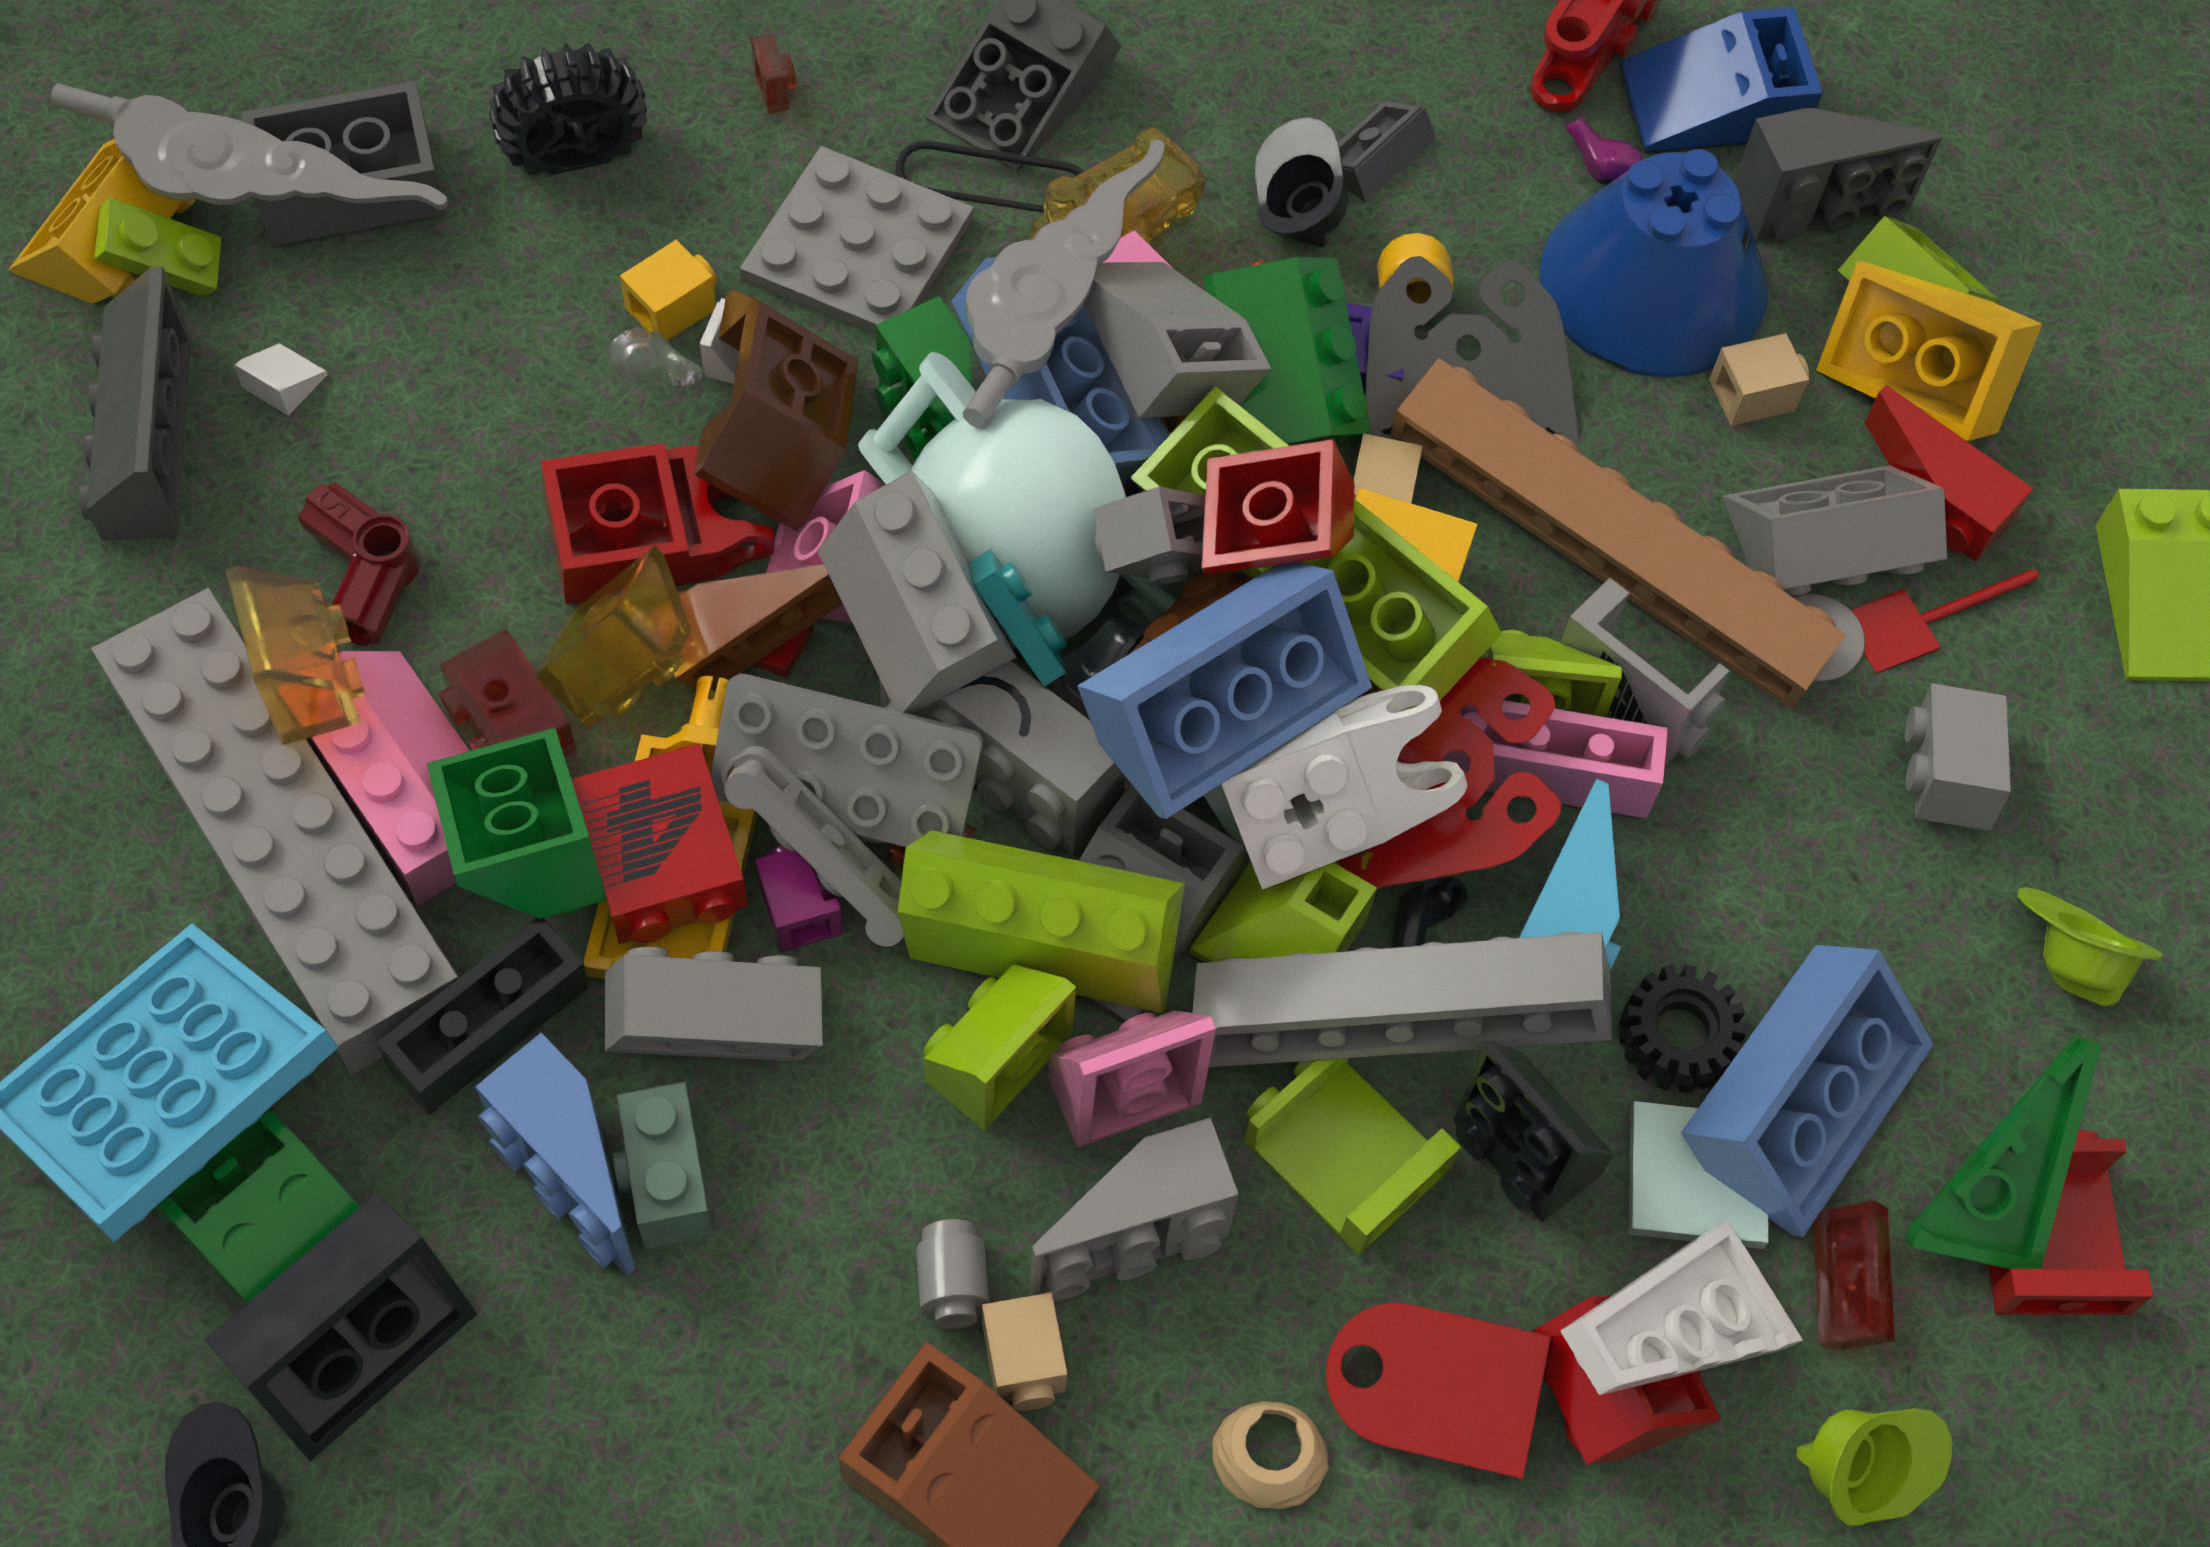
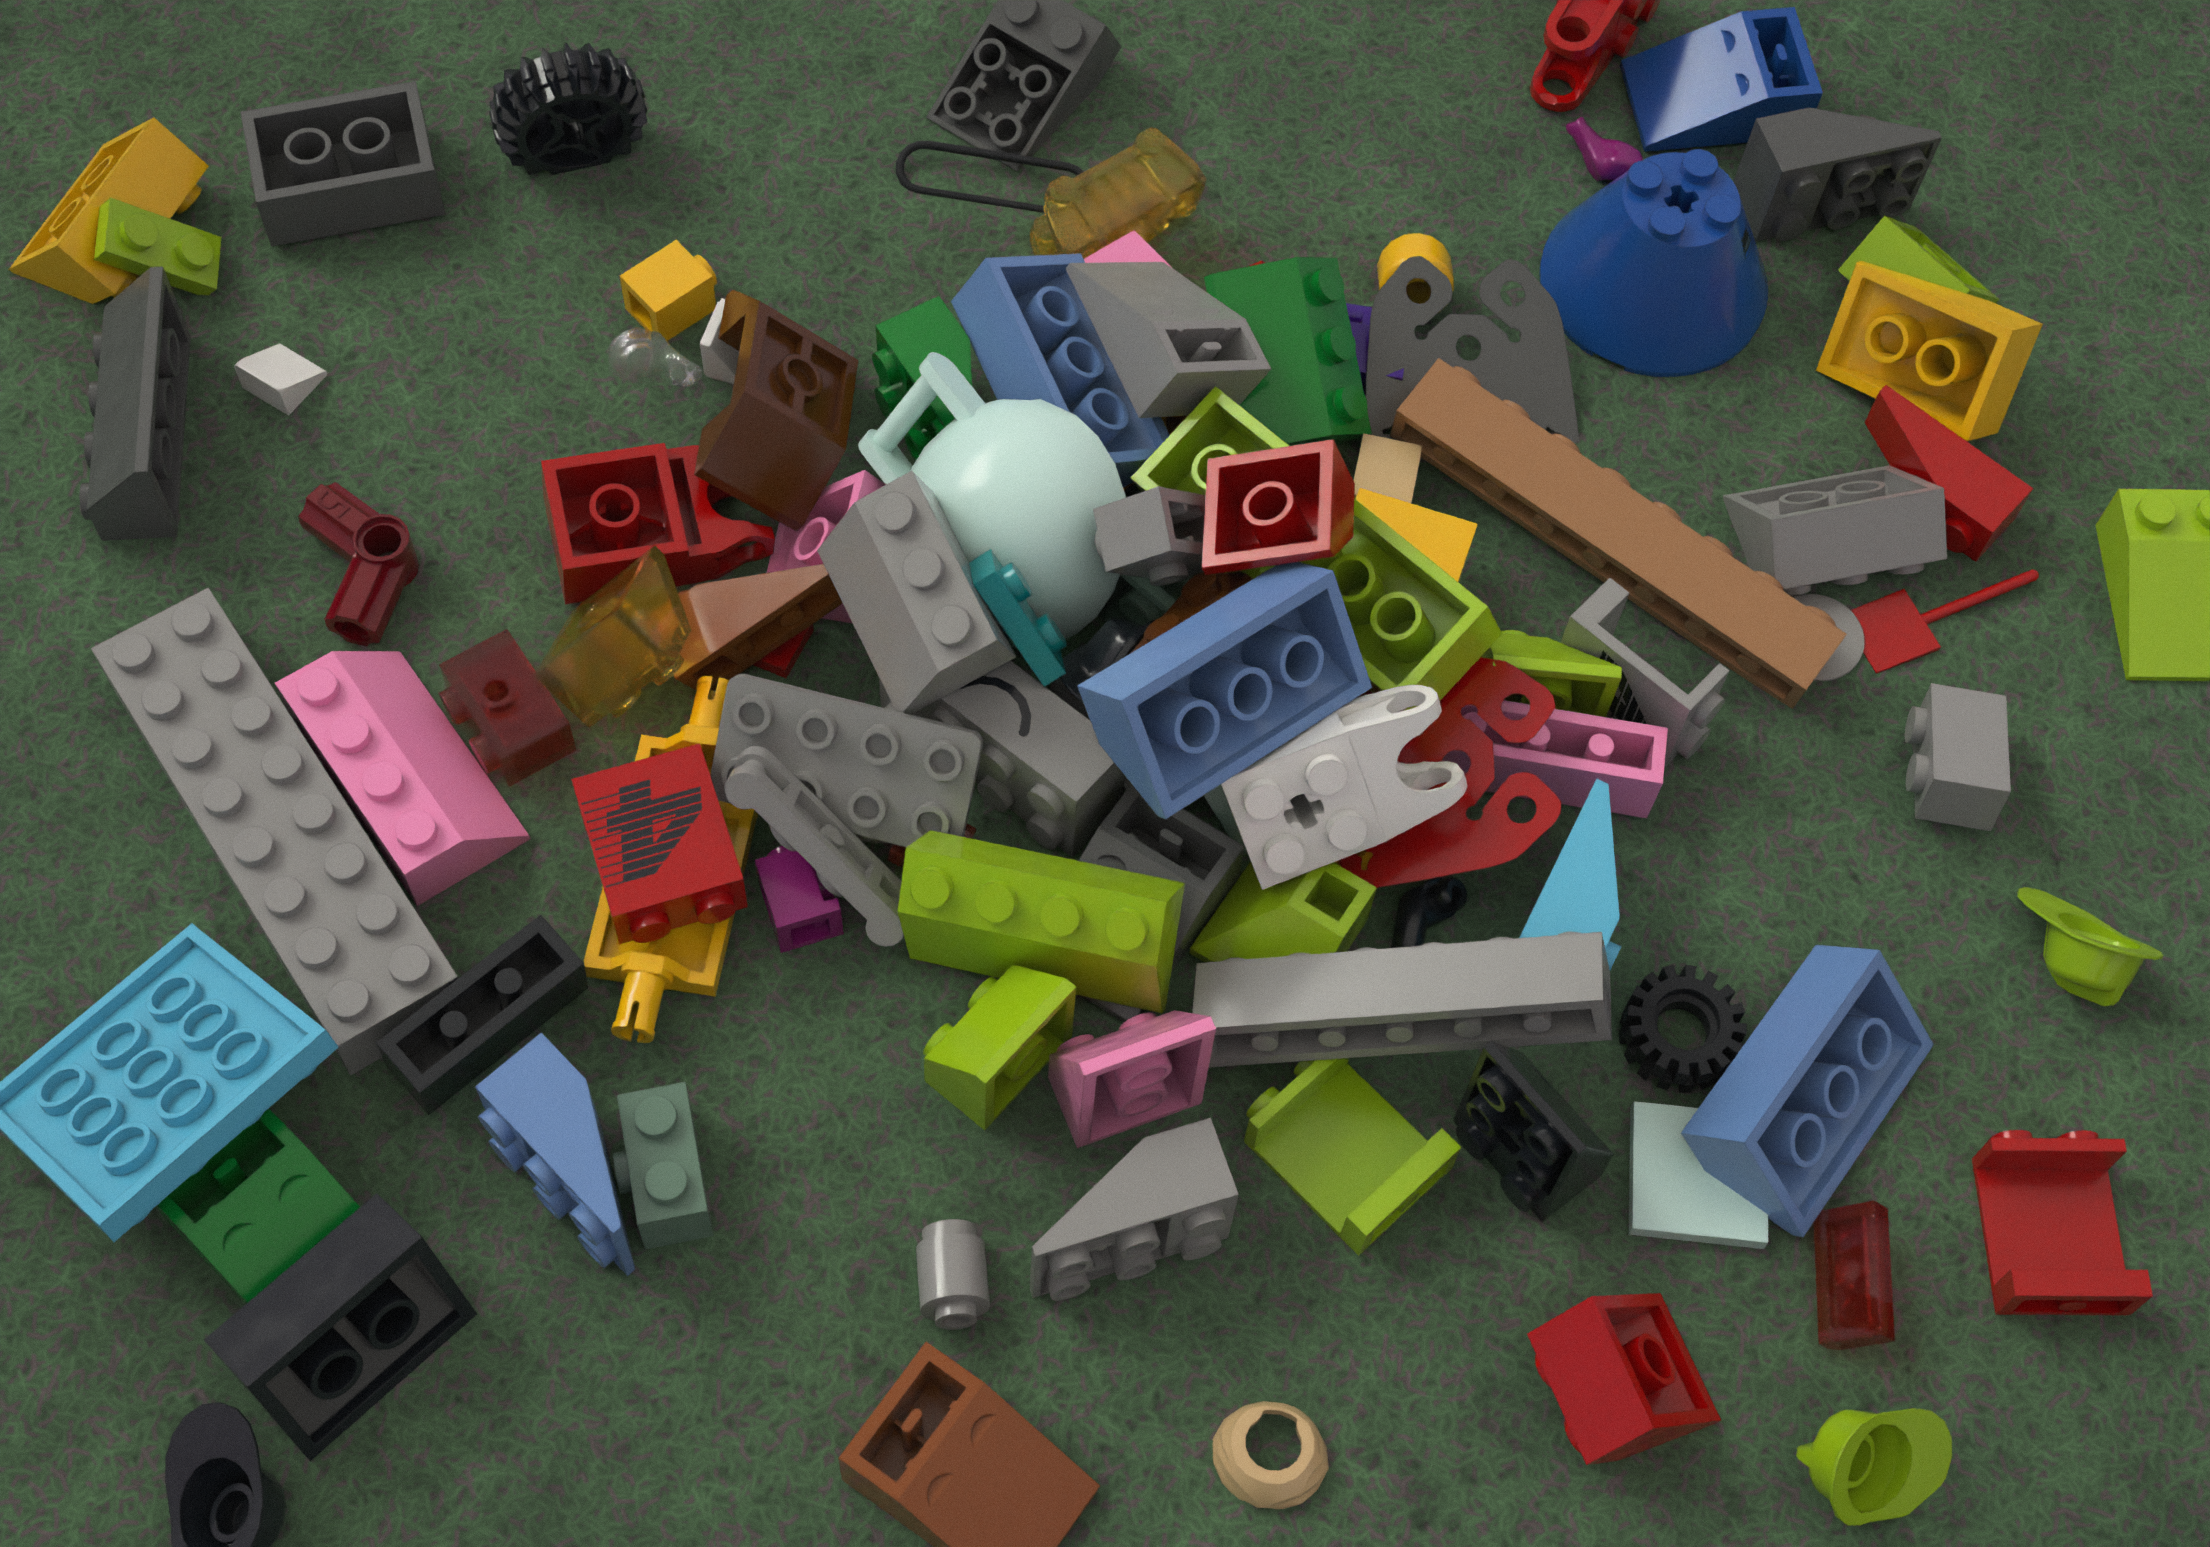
(226, 158): light grey piece -> none
(296, 653): clear yellow slope -> none
(517, 826): green slope -> none
(712, 1006): light grey brick -> none
(773, 73): clear red plate -> none
(856, 241): light grey plate -> none
(1025, 1351): tan brick -> none
(1043, 285): light grey piece -> none
(1301, 181): black piece -> none
(1383, 146): dark grey slope -> none
(1445, 1387): red tile -> none
(1682, 1317): white wing -> none
(1759, 379): tan brick -> none
(2011, 1186): green wing -> none

